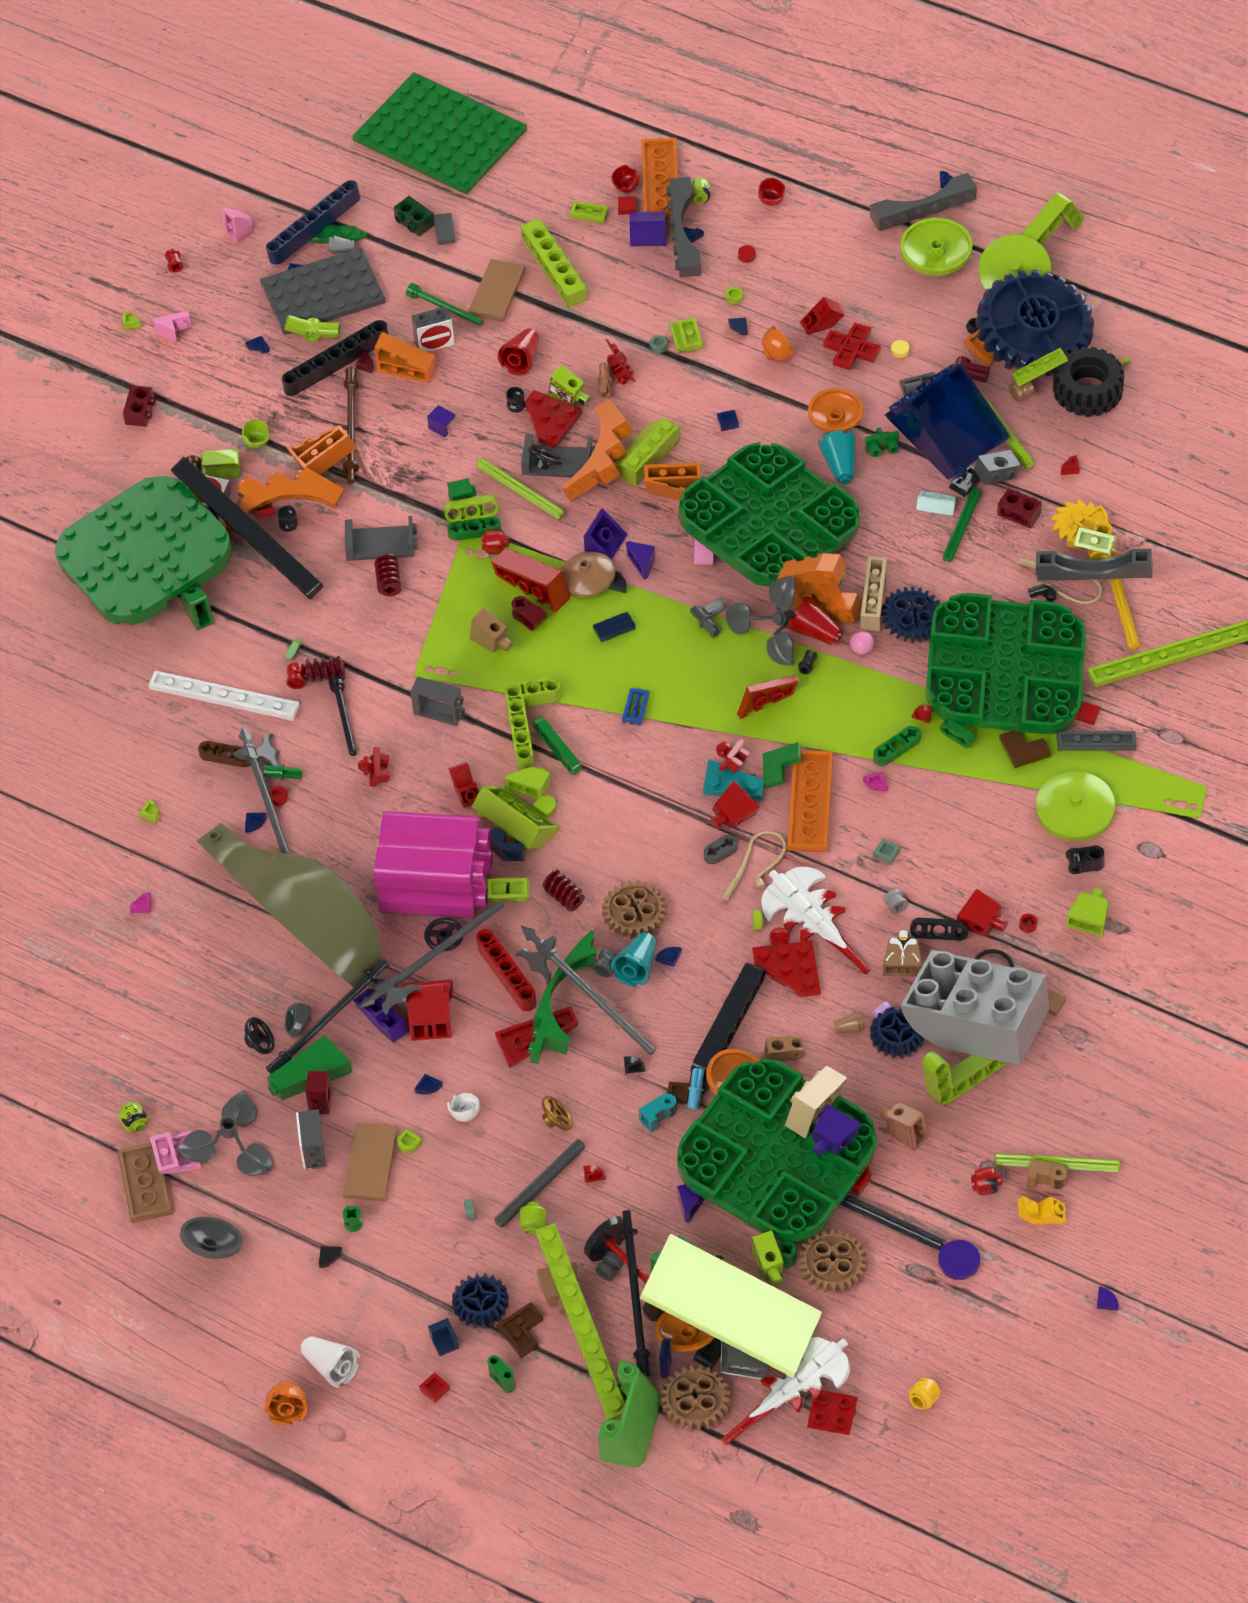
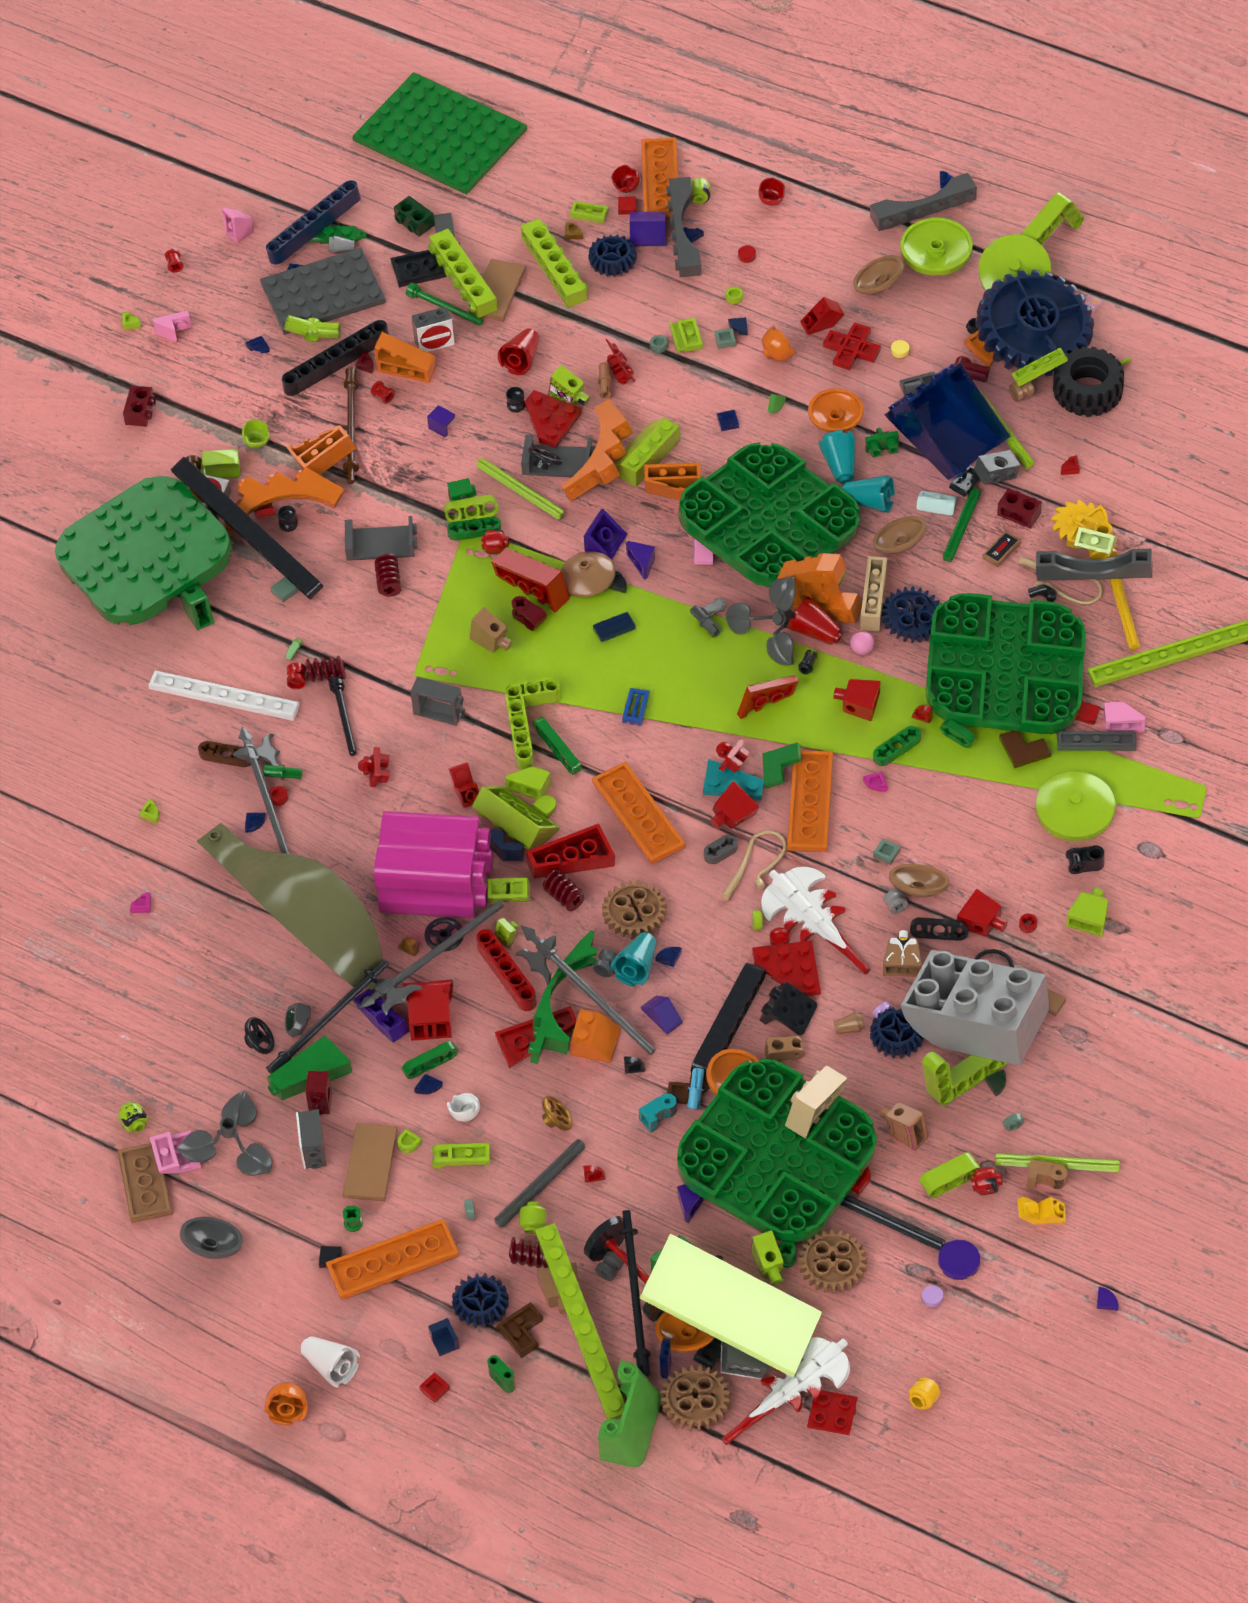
(284, 589): none -> sand green tile
(380, 385): none -> red bush
(392, 1259): none -> orange plate
(409, 946): none -> pearl gold tile
(416, 268): none -> black tile
(429, 1060): none -> green beam
(461, 1154): none -> lime plate
(463, 273): none -> lime brick
(505, 931): none -> lime tile
(526, 1253): none -> dark red piece
(572, 231): none -> pearl gold tile
(572, 853): none -> red wedge
(594, 1036): none -> orange slope
(612, 261): none -> dark blue gear
(638, 813): none -> orange plate
(662, 1013): none -> dark purple slope
(725, 338): none -> sand green tile
(776, 403): none -> bright green tile
(789, 1008): none -> black bracket
(834, 1131): dark purple torso -> none
(859, 697): none -> red torso
(872, 492): none -> teal cone
(878, 275): none -> medium nougat dish
(900, 535): none -> medium nougat dish
(918, 880): none -> medium nougat dish
(932, 1296): none -> lavender tile
(949, 1175): none -> lime beam
(996, 1082): none -> clear green tile
(1001, 549): none -> tile
(1013, 1122): none -> sand green tile
(1122, 717): none -> bright pink slope

